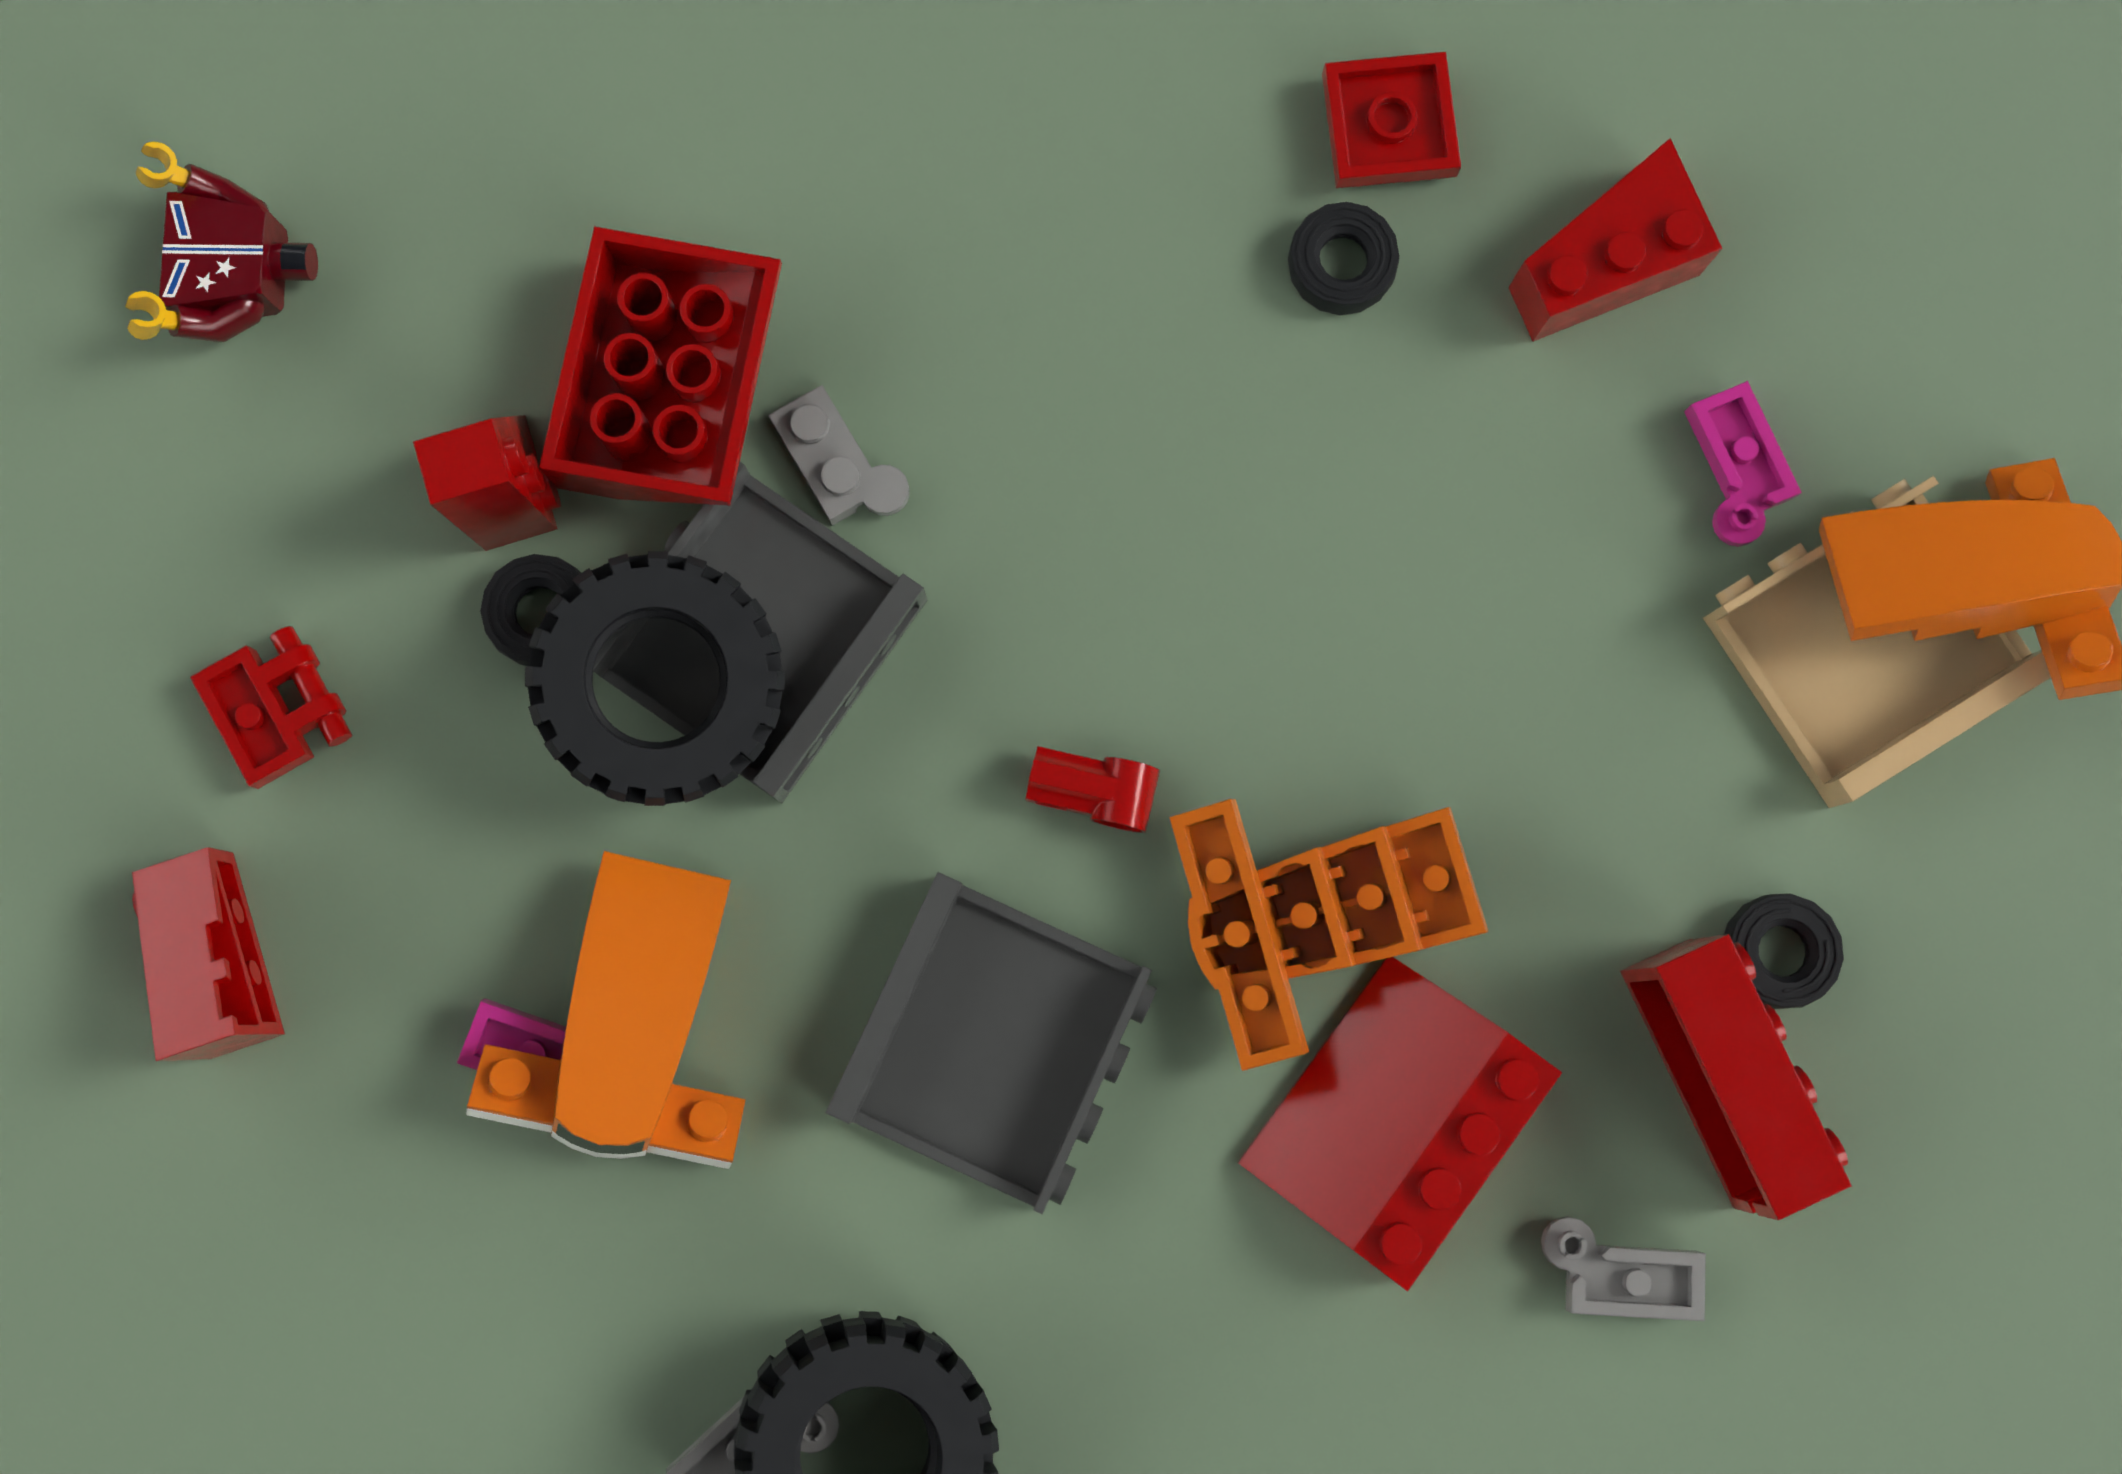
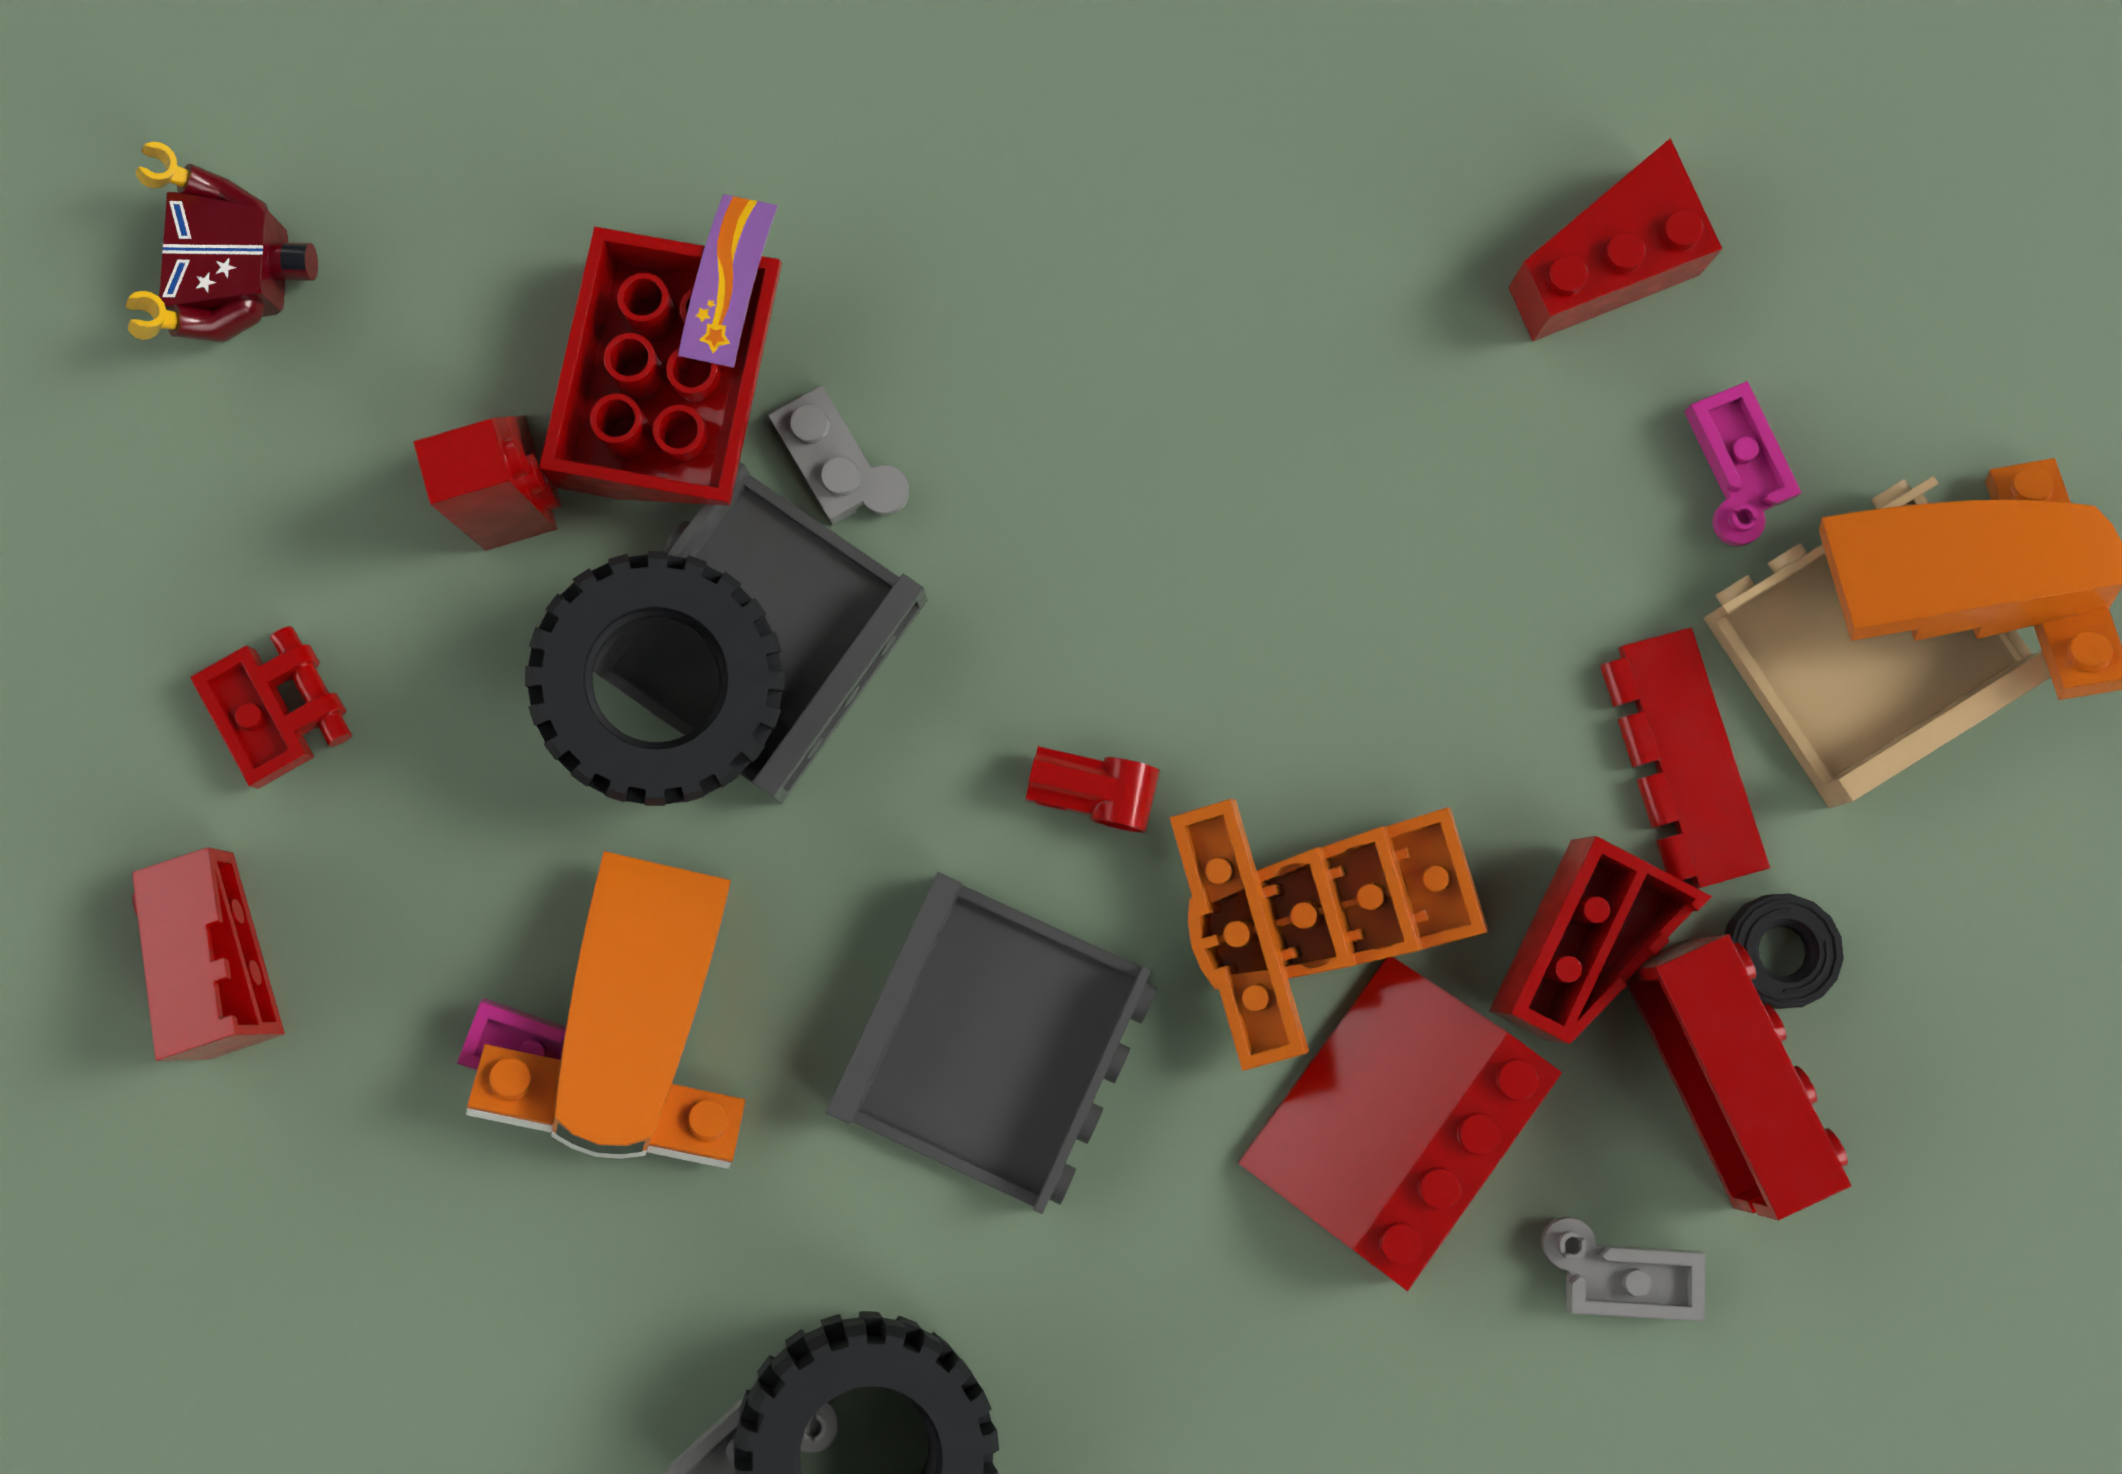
(507, 590): black tyre -> none
(726, 280): none -> medium lavender sticker
(1349, 222): black tyre -> none
(1391, 120): red plate -> none
(1590, 937): none -> red wedge
(1695, 765): none -> red windscreen

